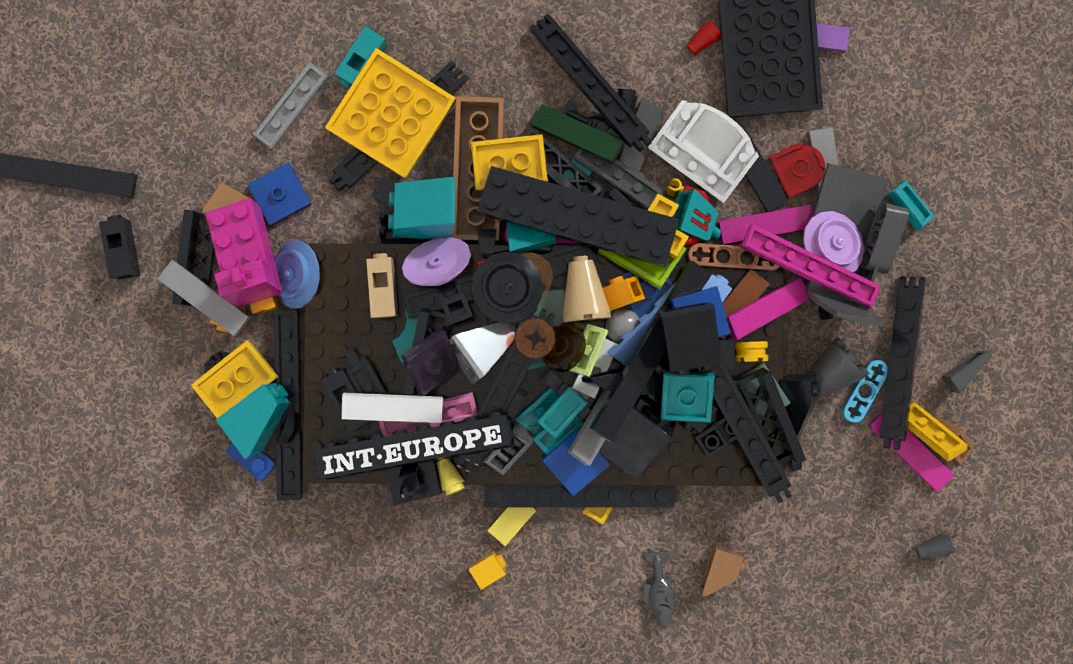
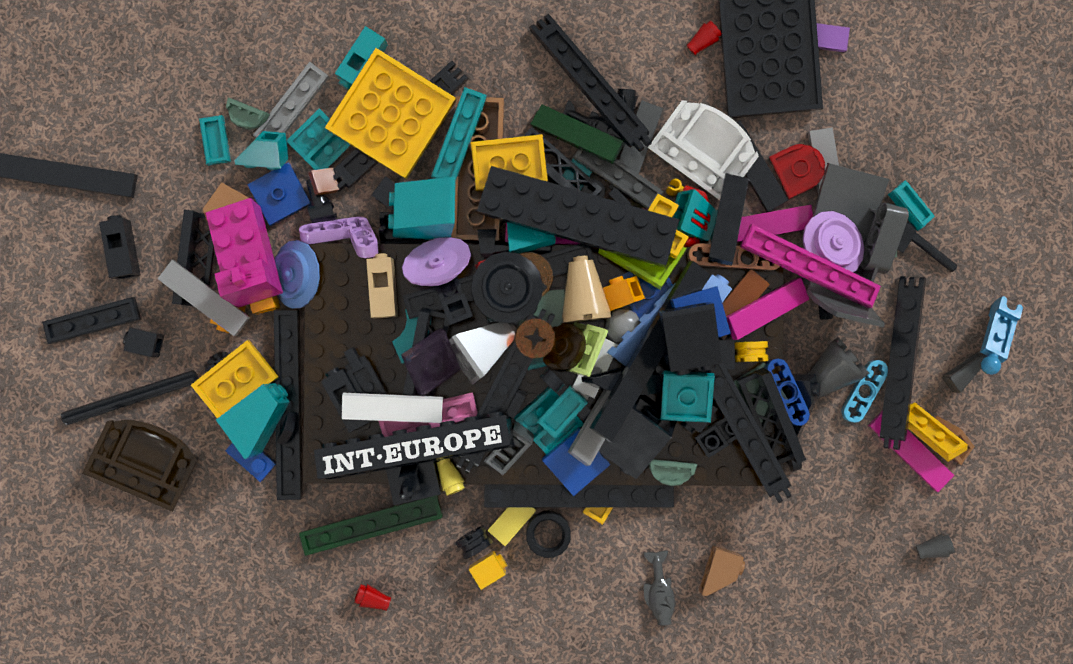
(91, 320): none -> black tile
(129, 397): none -> black axle
(142, 461): none -> dark brown slope
(143, 342): none -> black brick
(215, 140): none -> teal tile
(245, 115): none -> sand green tile
(266, 150): none -> teal slope
(316, 143): none -> teal slope
(320, 207): none -> black pin
(323, 181): none -> tile
(355, 228): none -> lavender beam
(370, 525): none -> dark green plate
(371, 598): none -> red cone
(459, 134): none -> teal tile
(474, 542): none -> black wheel
(548, 552): none -> black tyre
(672, 472): none -> sand green tile
(728, 219): none -> black tile
(796, 394): none -> blue beam
(910, 235): none -> black piece
(999, 335): none -> dark azure plate

